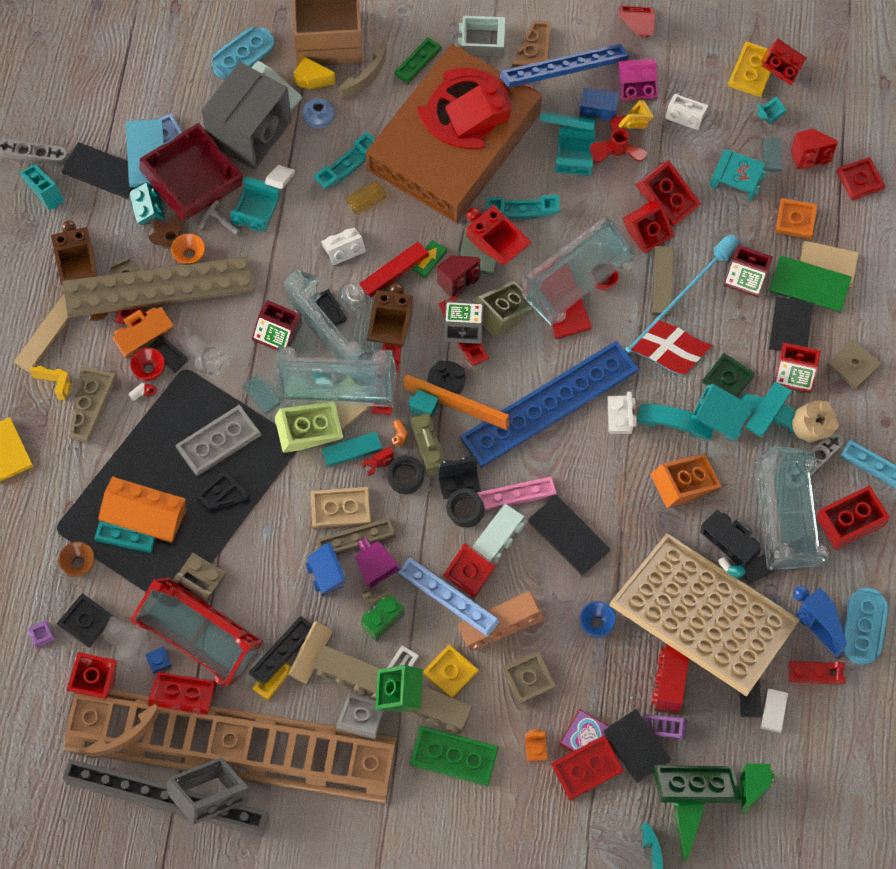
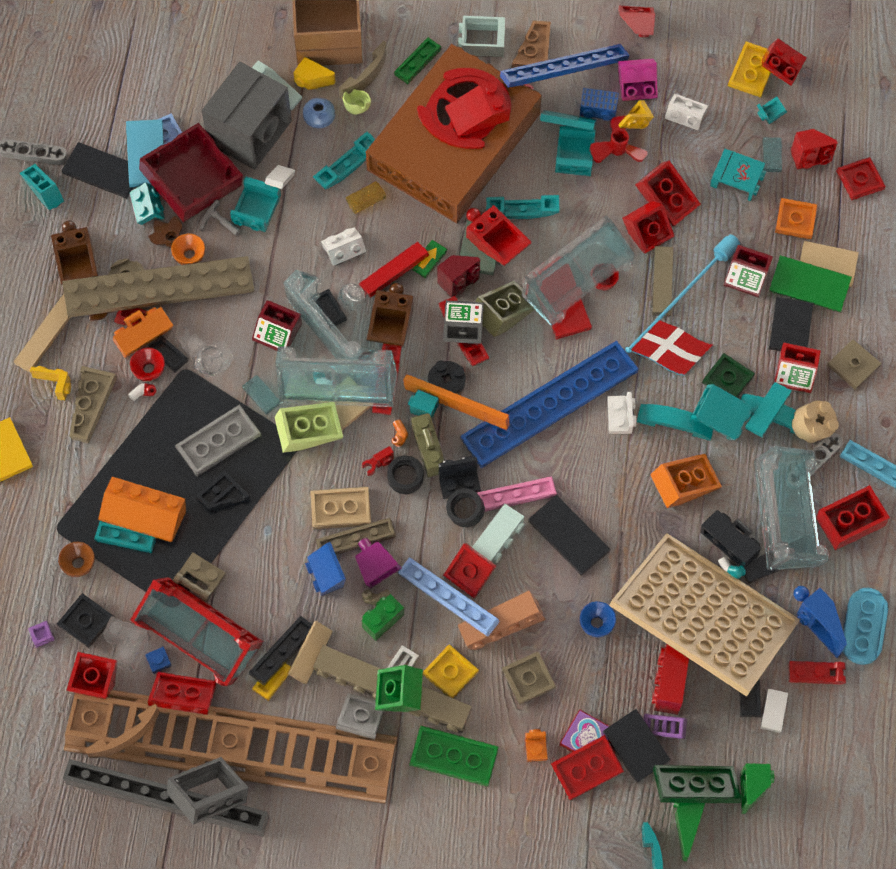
(248, 48): medium azure tile -> none
(351, 449): teal tile -> none
(356, 101): none -> yellowish green hair

